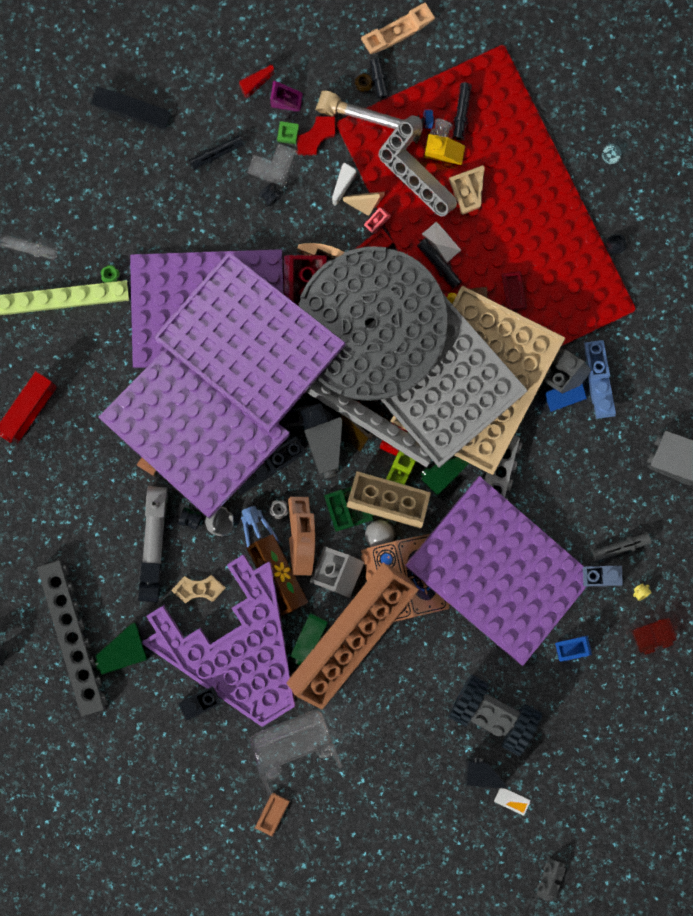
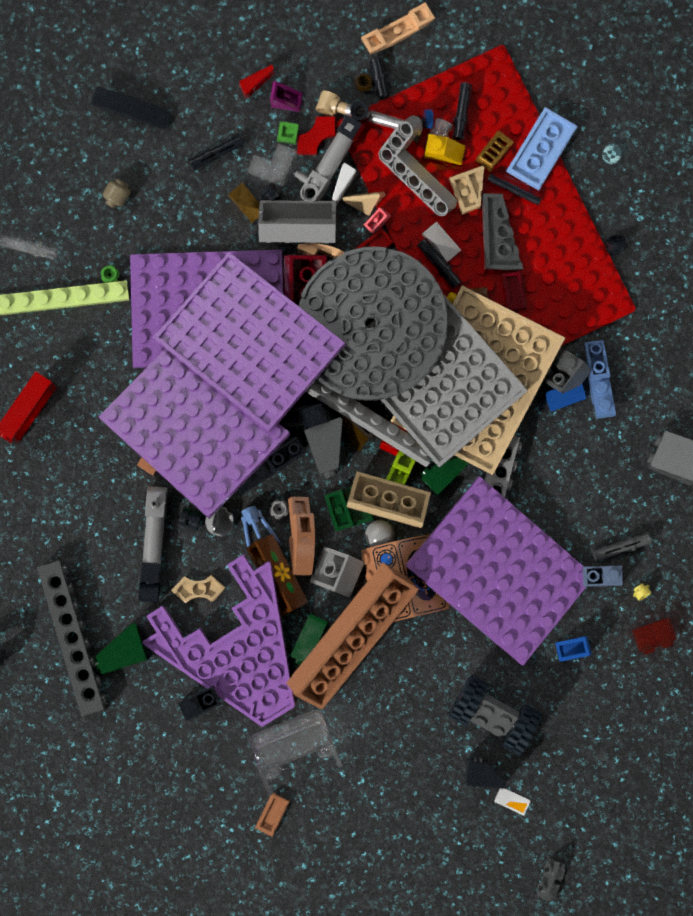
(116, 193): none -> dark tan head
(245, 202): none -> pearl gold slope
(297, 221): none -> light grey piece
(347, 134): none -> light grey piece
(484, 161): none -> pearl gold slope
(499, 244): none -> dark grey wing
(514, 189): none -> black bar
(541, 148): none -> light blue tile

